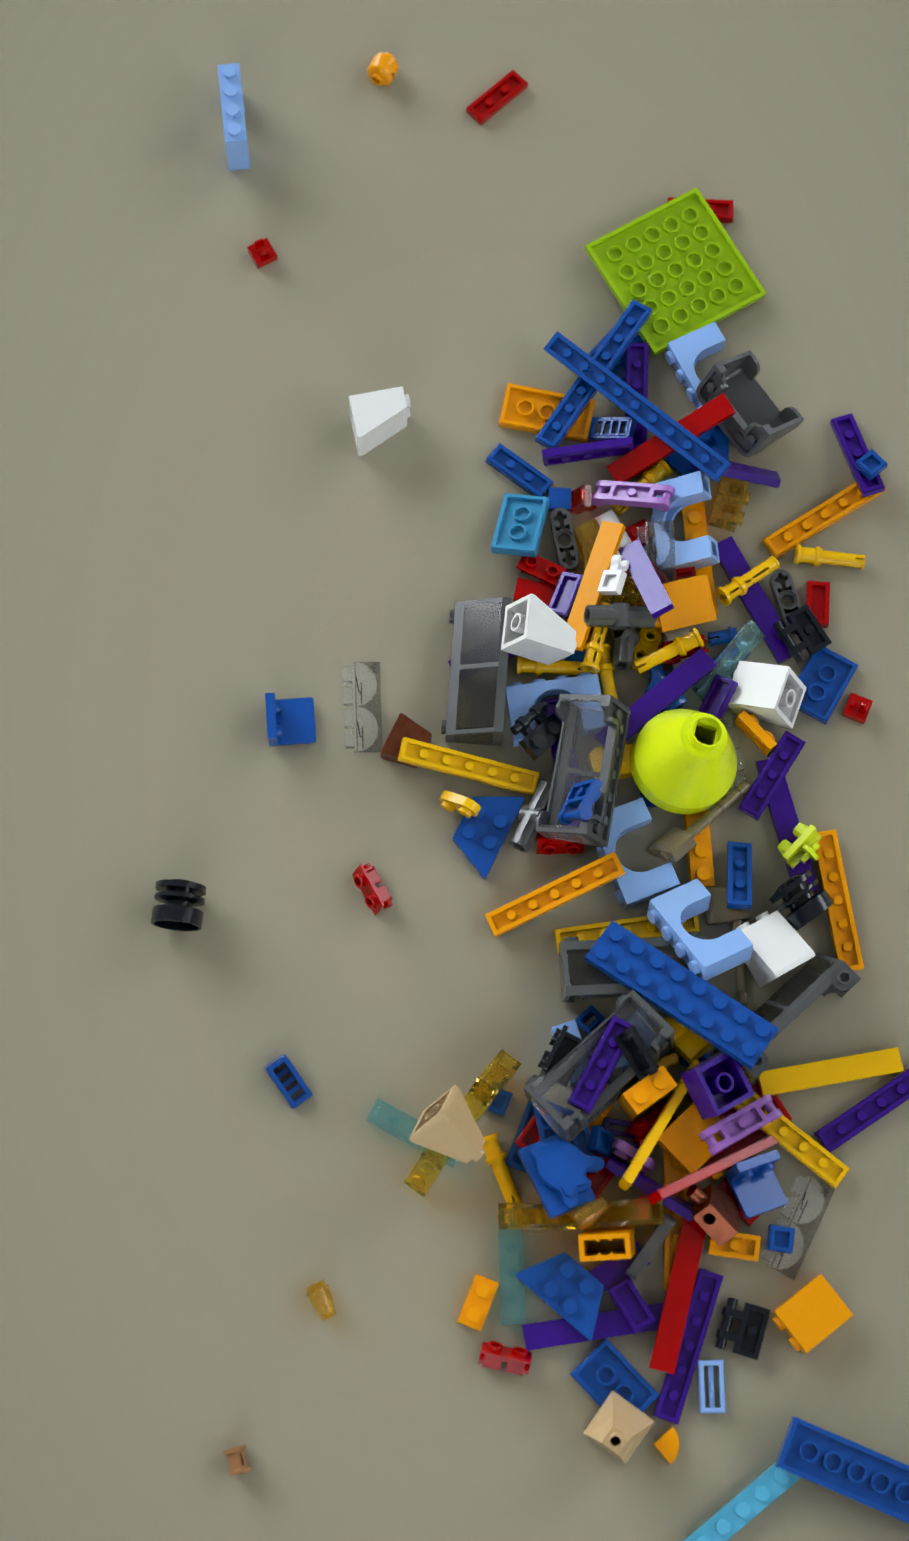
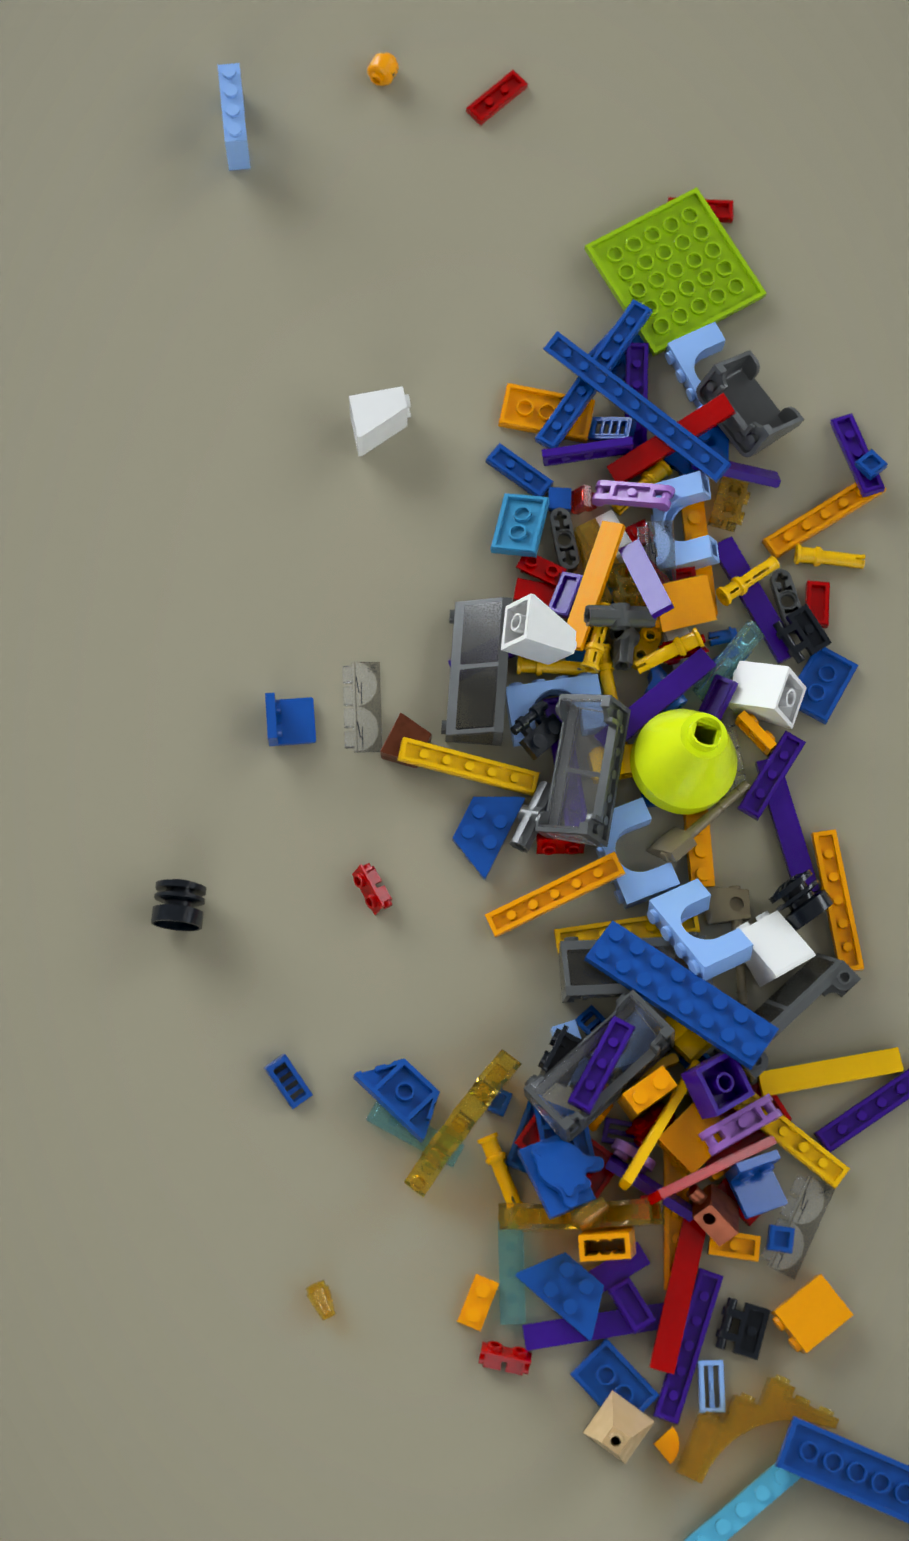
(237, 1460): medium nougat bush -> none
(262, 252): red tile -> none
(402, 1093): none -> blue wing
(449, 1128): tan slope -> none
(462, 804): yellow plate -> none
(582, 796): blue plate -> none
(600, 1141): blue tile -> none
(614, 578): white plate -> none
(636, 1053): black hinge -> none
(650, 1247): dark grey beam -> none
(710, 1436): none -> clear yellow arch
(739, 876): blue plate -> none
(803, 848): neon yellow hips -> none
(857, 708): red tile -> none

